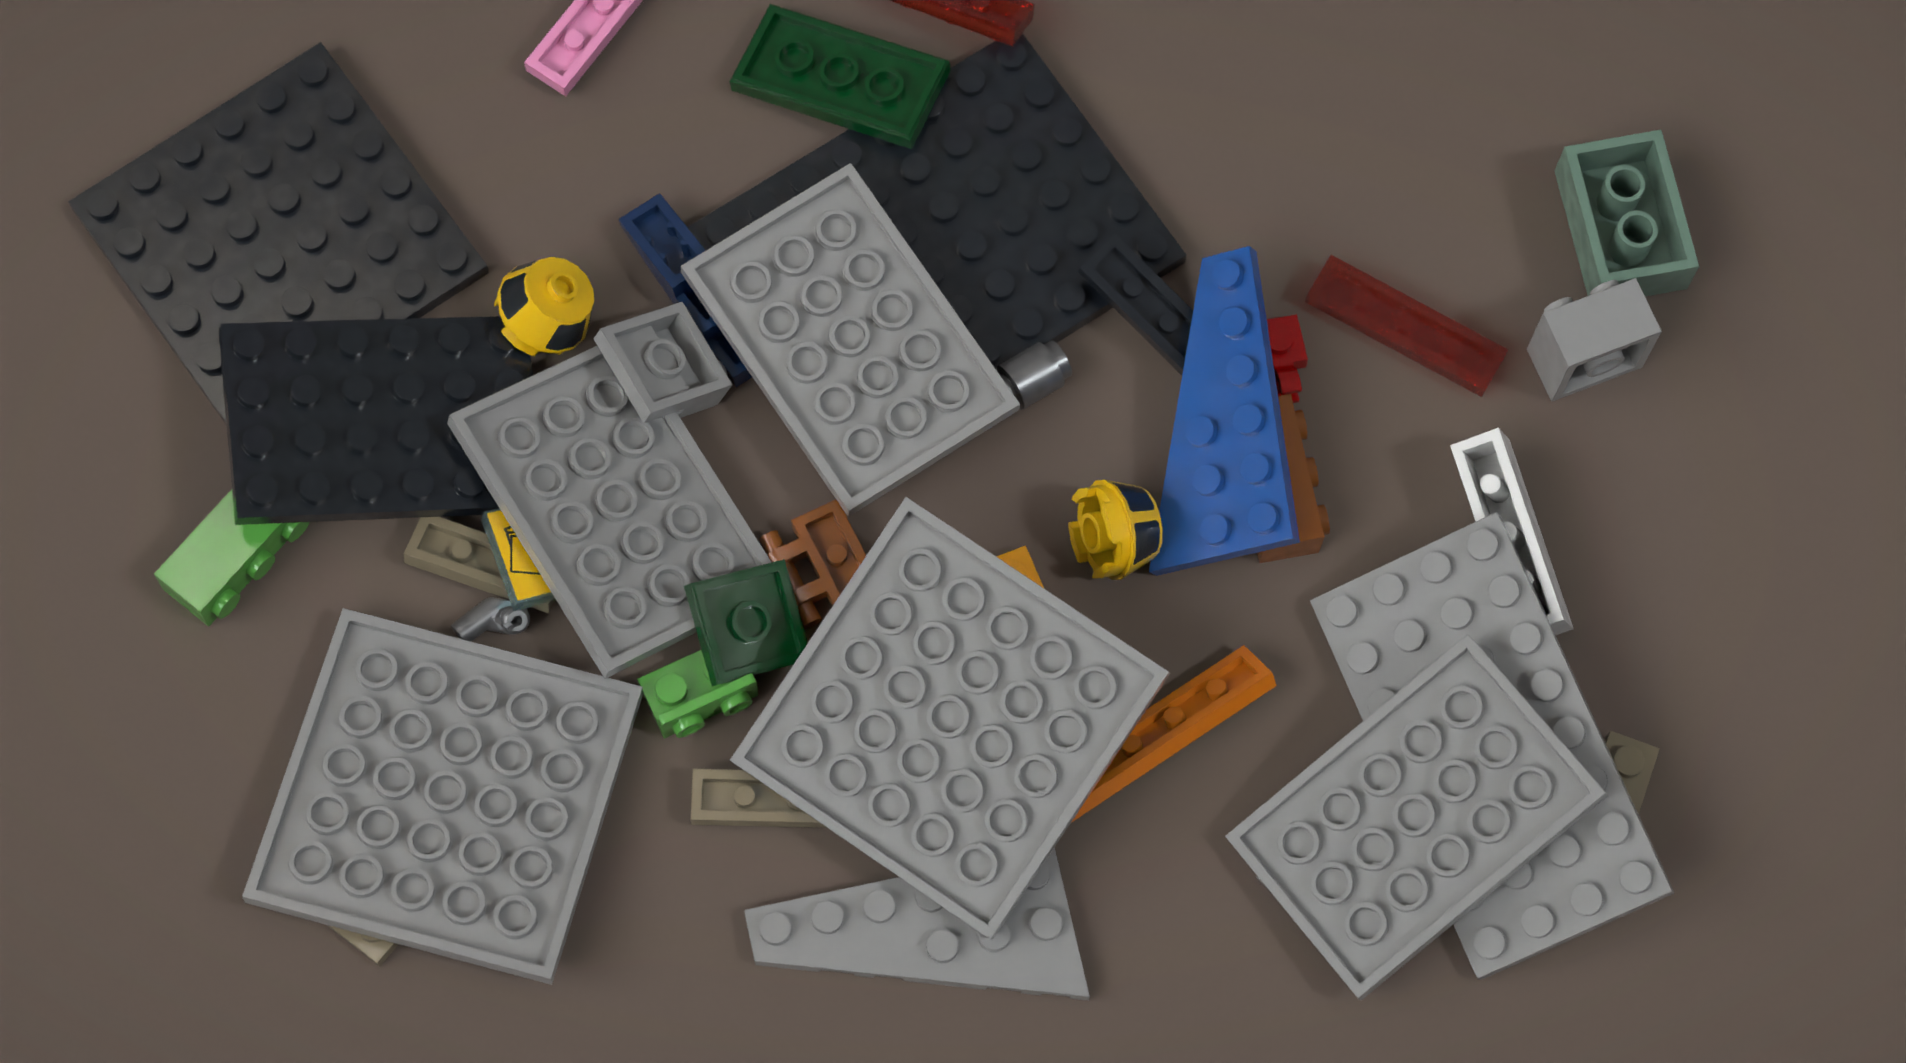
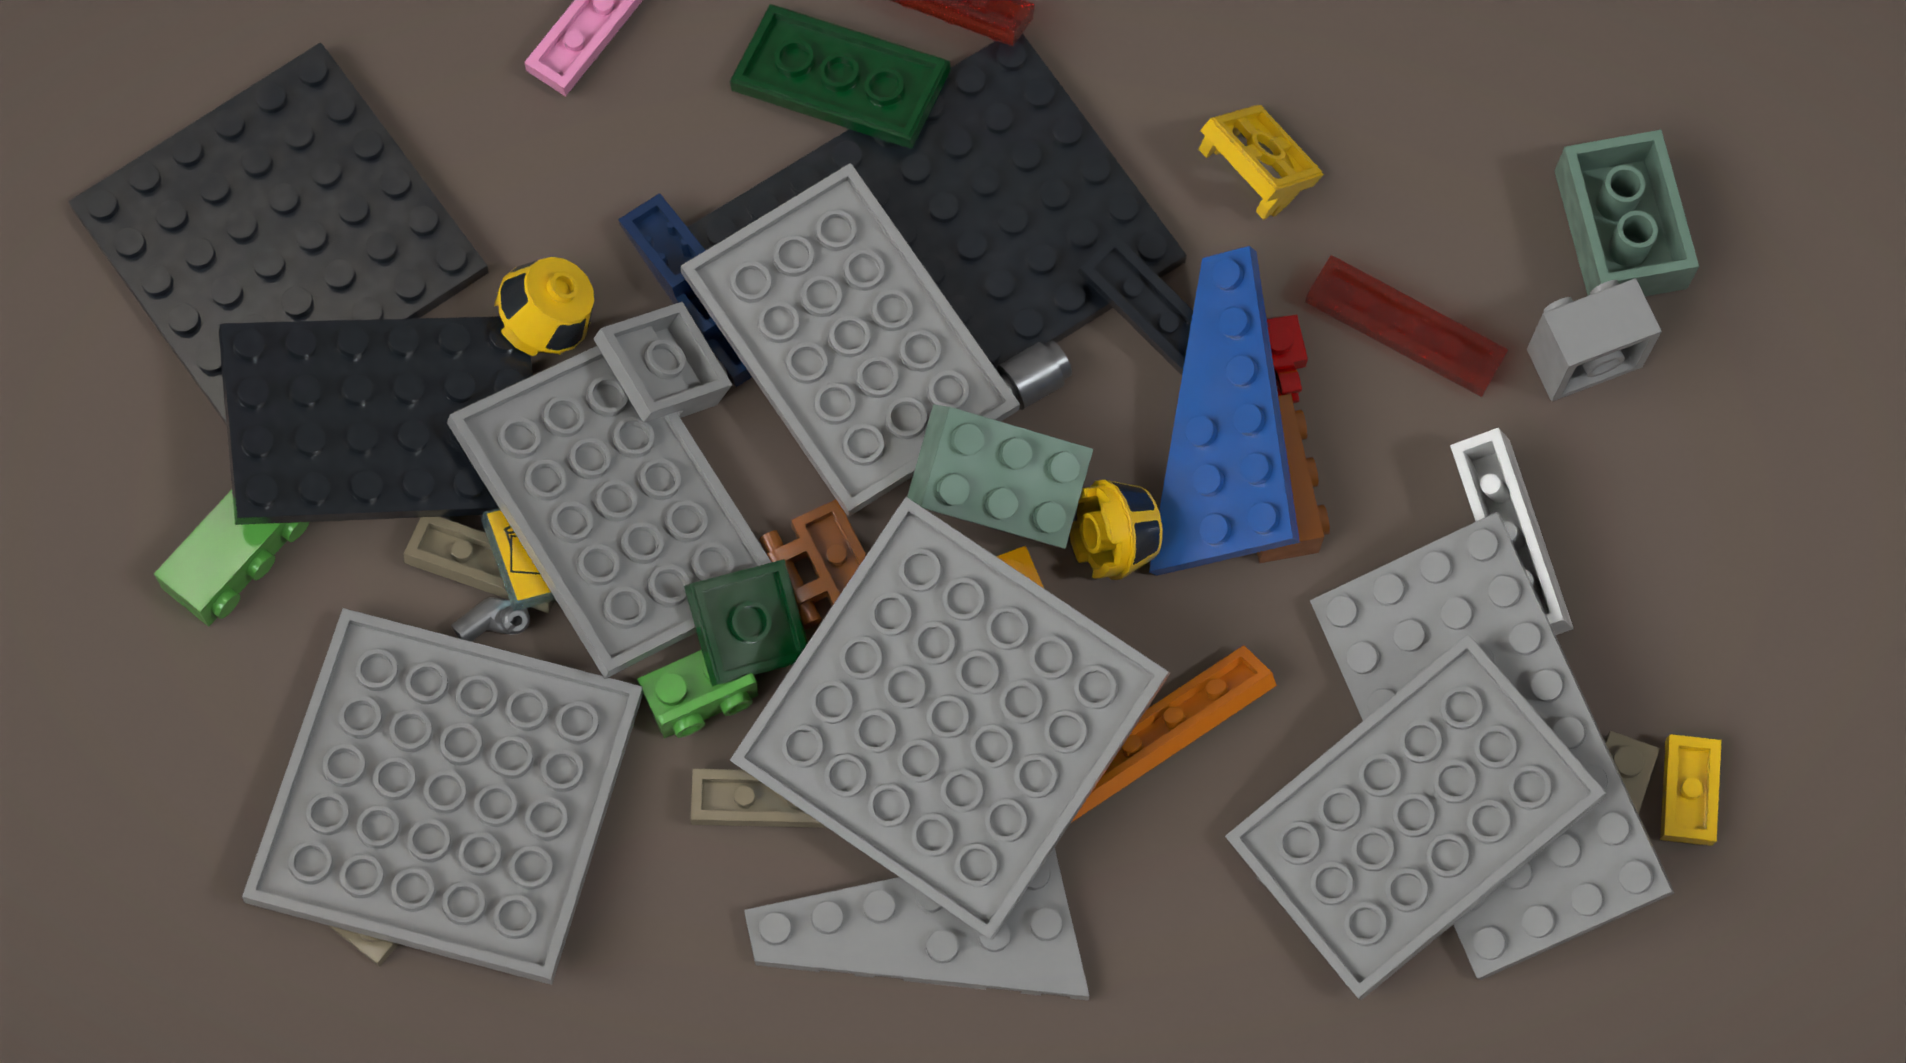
(999, 475): none -> sand green brick
(1289, 159): none -> yellow piece
(1690, 790): none -> yellow plate

